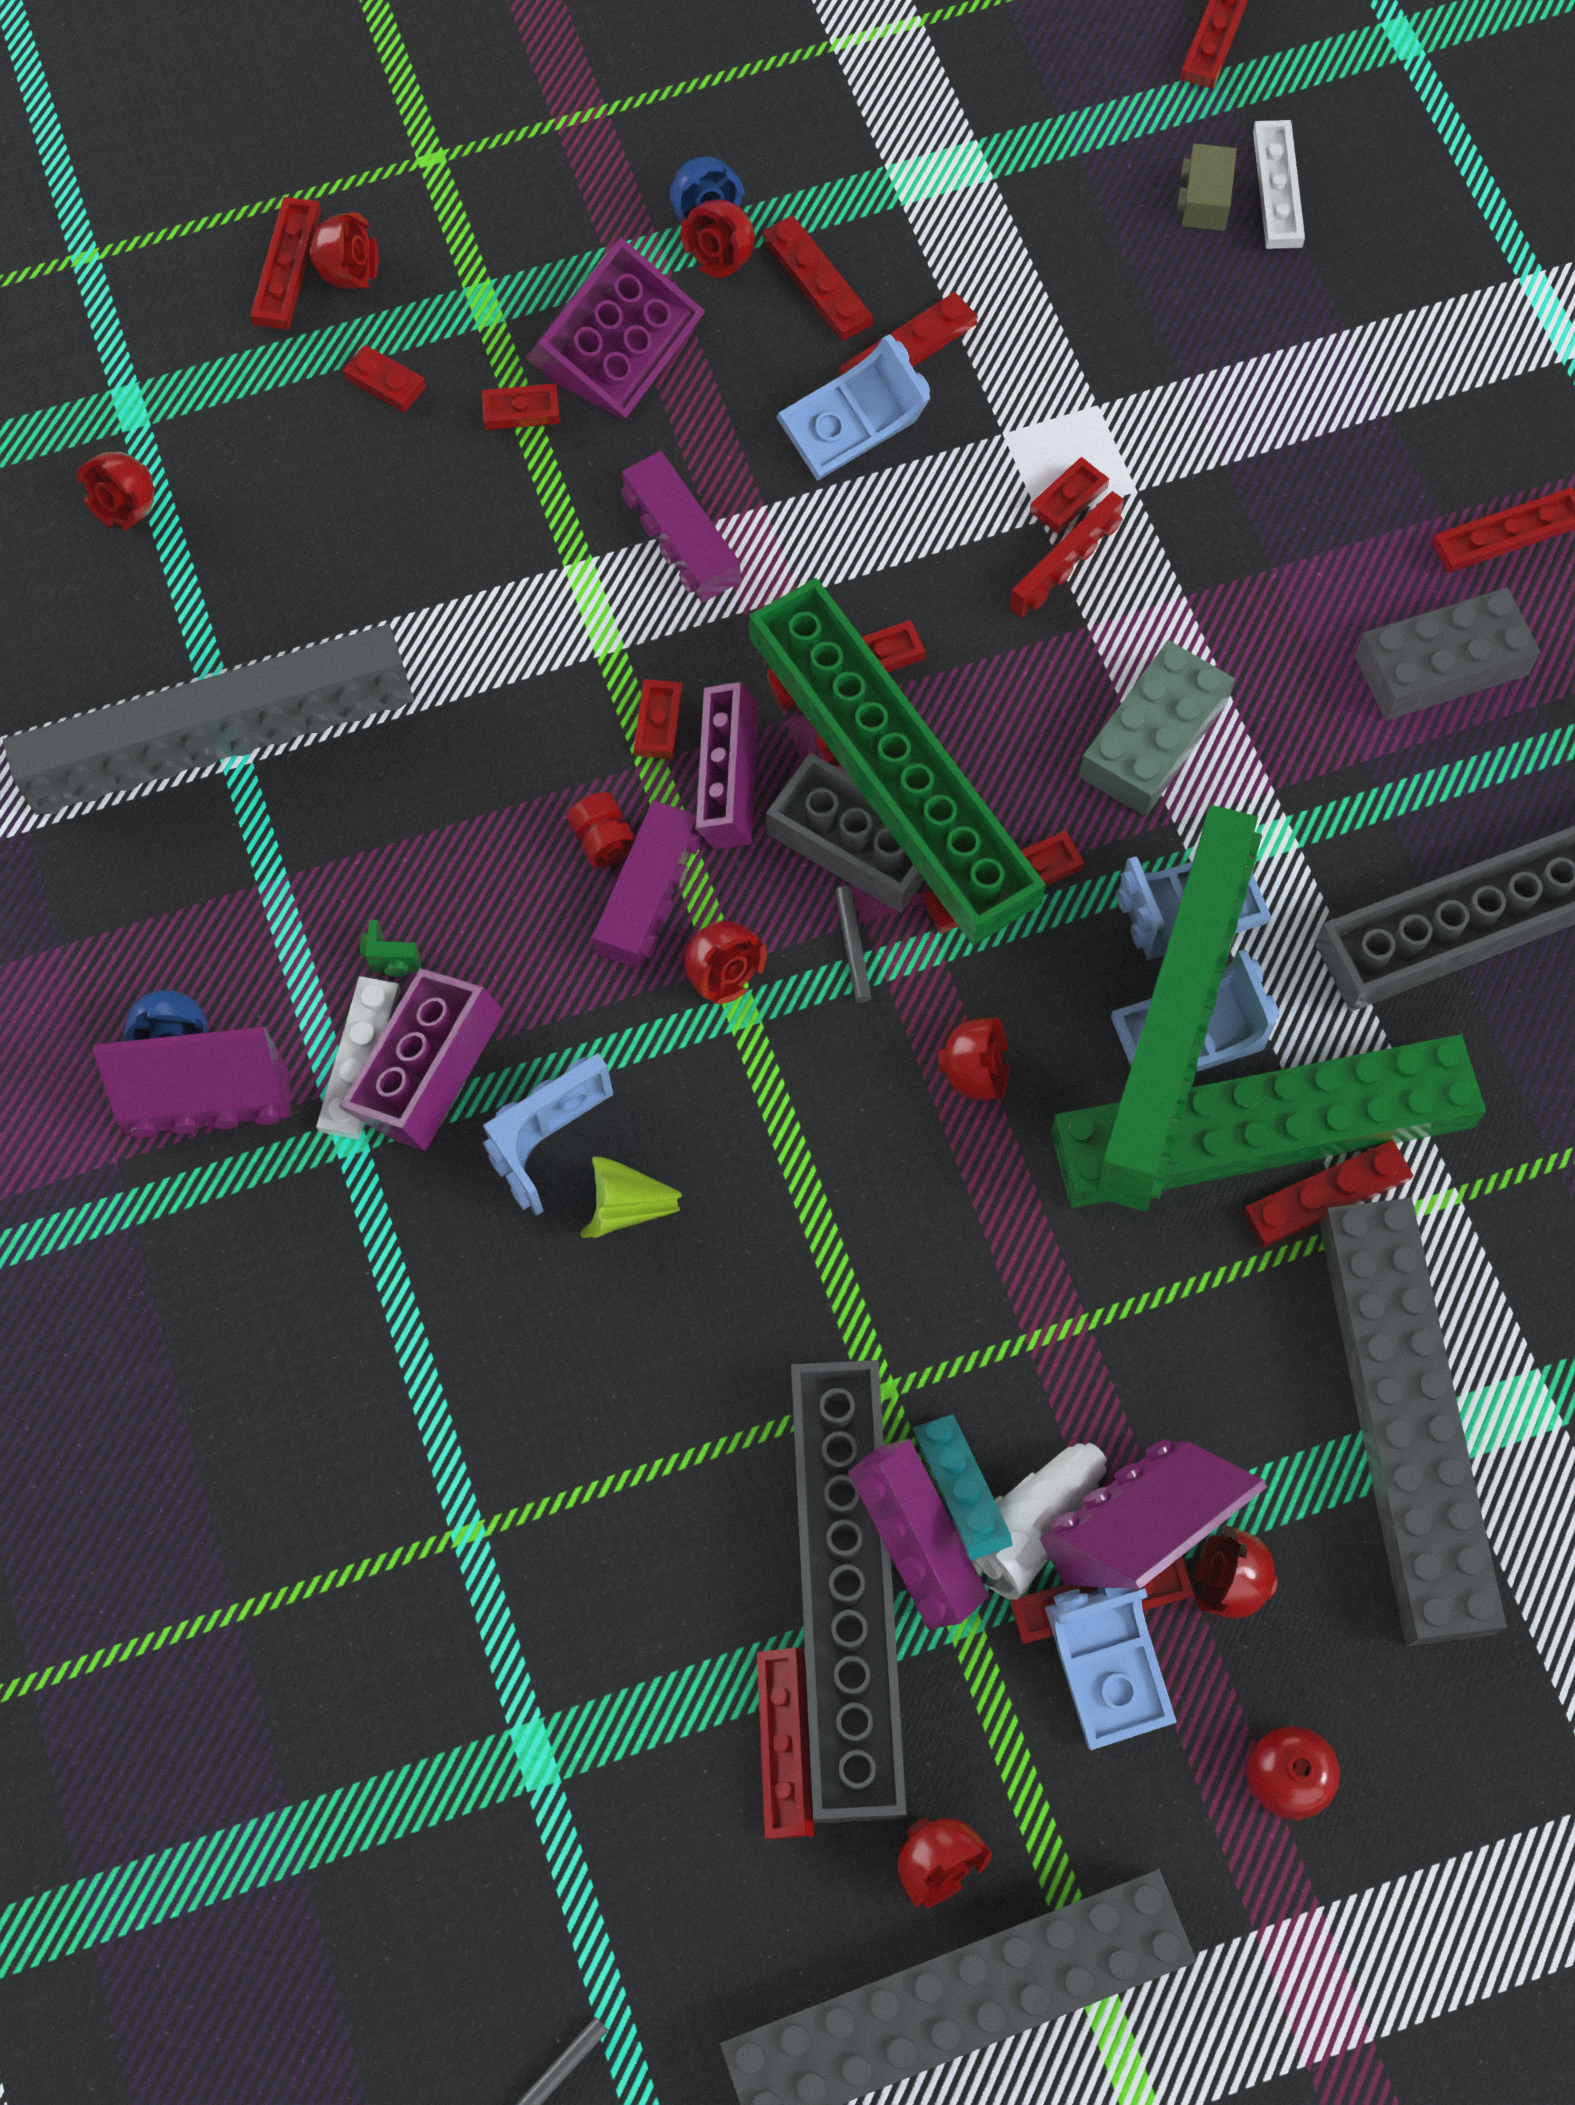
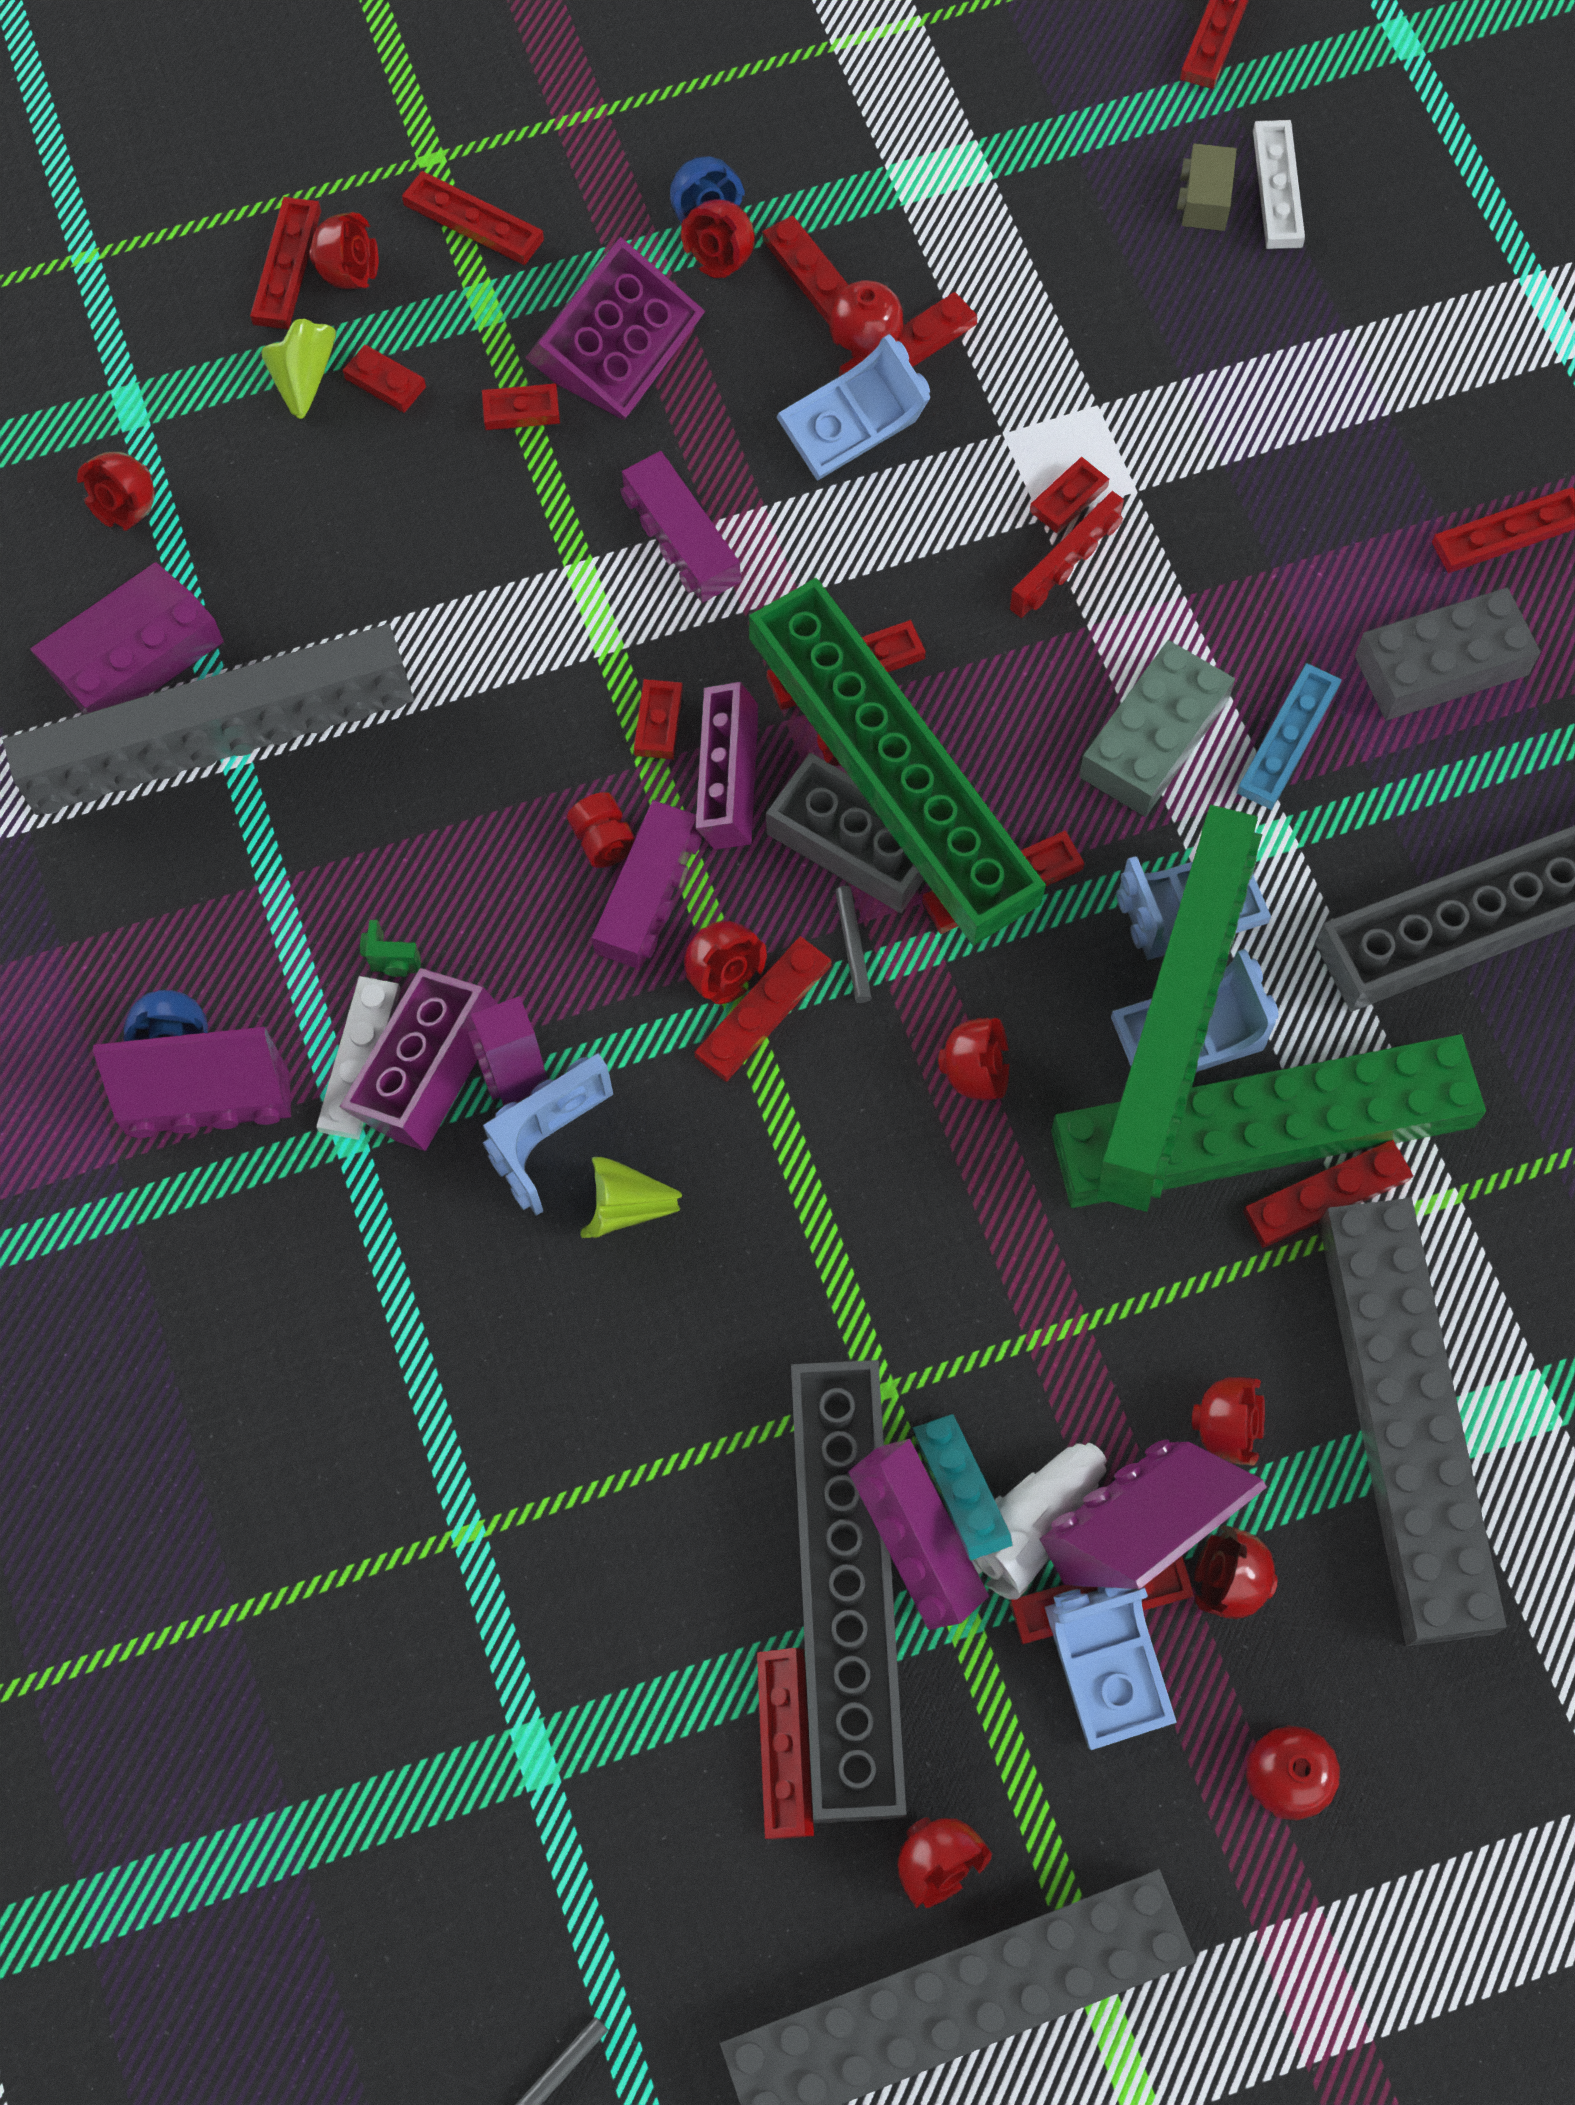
(129, 642): none -> magenta slope
(300, 363): none -> lime hat
(473, 218): none -> red plate
(507, 1051): none -> magenta brick
(763, 1009): none -> red plate
(864, 316): none -> red cylinder
(1231, 1419): none -> red cylinder
(1289, 736): none -> dark azure plate

